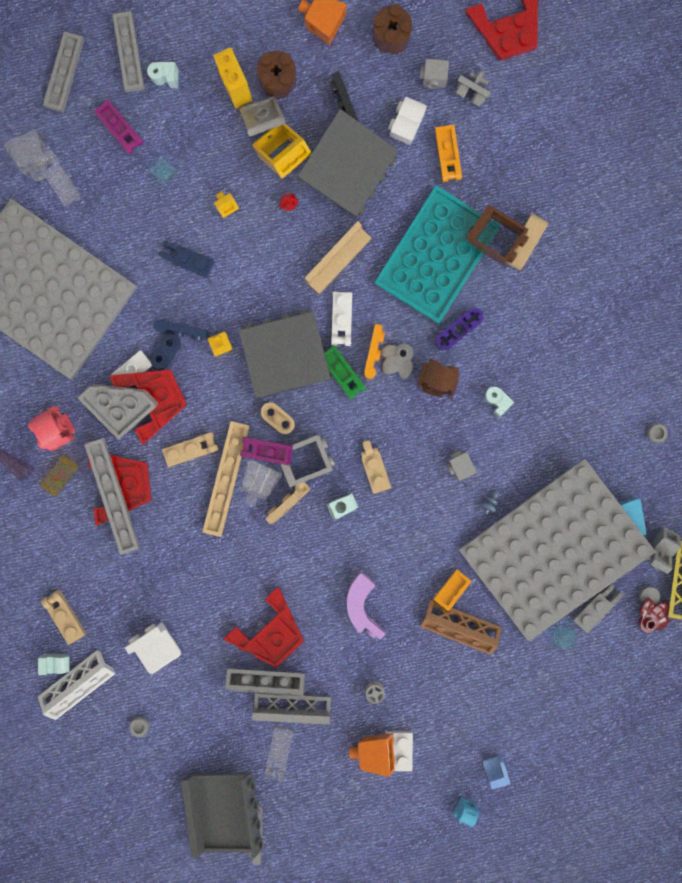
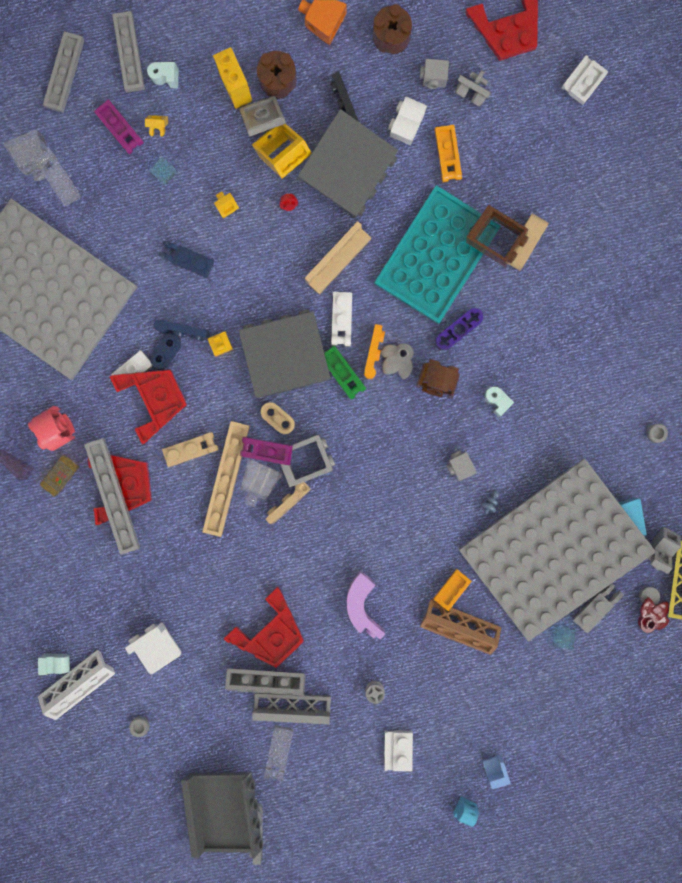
(64, 617): tan plate -> none
(118, 407): light grey plate -> none
(158, 122): none -> yellow tile
(342, 506): light aqua leg -> none
(374, 468): tan hinge -> none
(375, 754): orange torso -> none
(584, 80): none -> white plate

